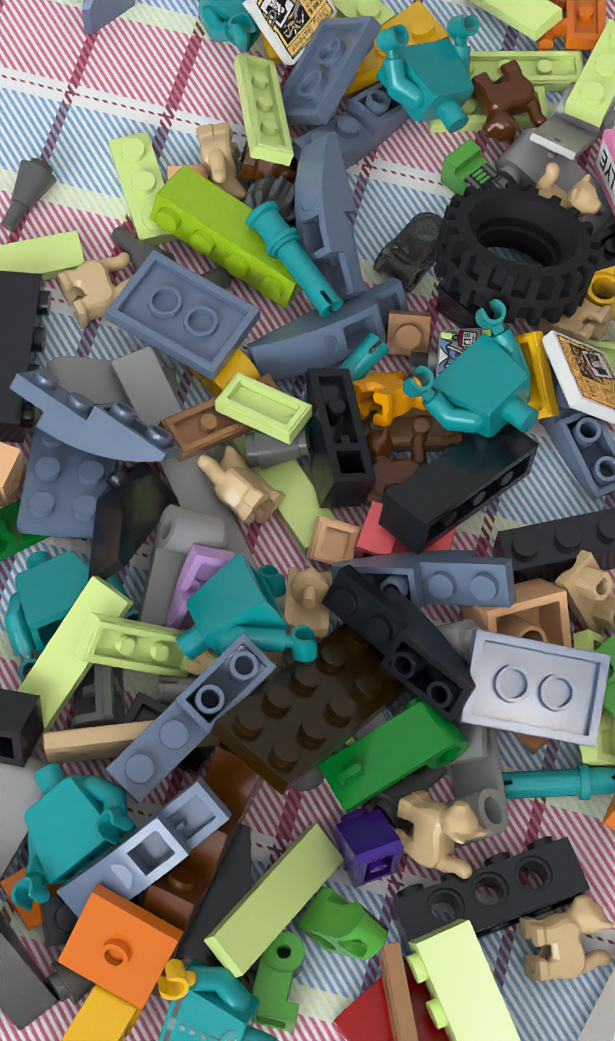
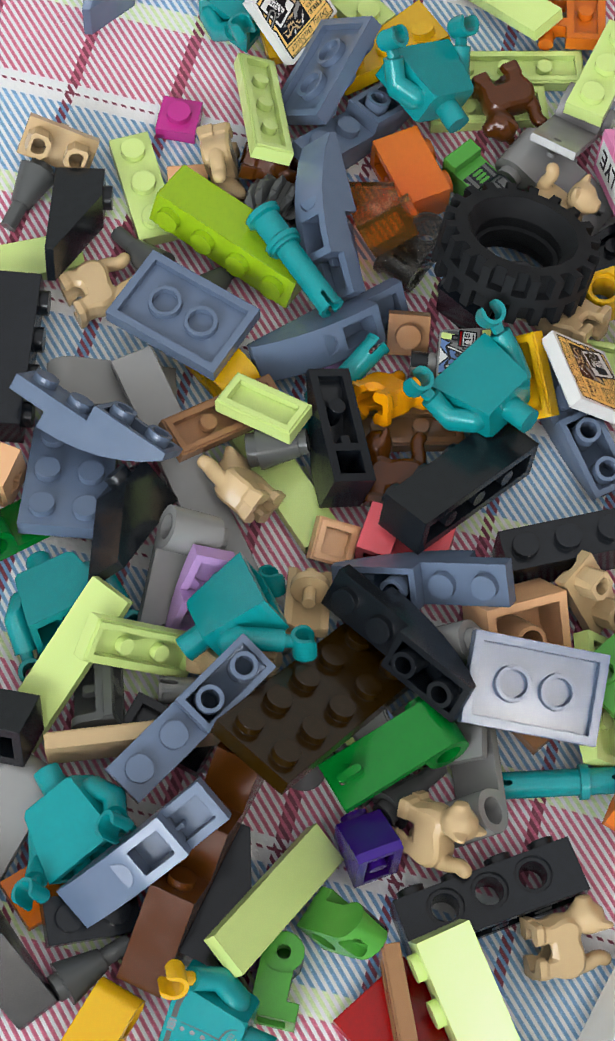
(57, 143): none -> tan hips
(74, 215): none -> black slope
(120, 946): orange plate -> none
(178, 119): none -> dark pink plate
(383, 215): none -> clear orange slope
(412, 167): none -> orange brick

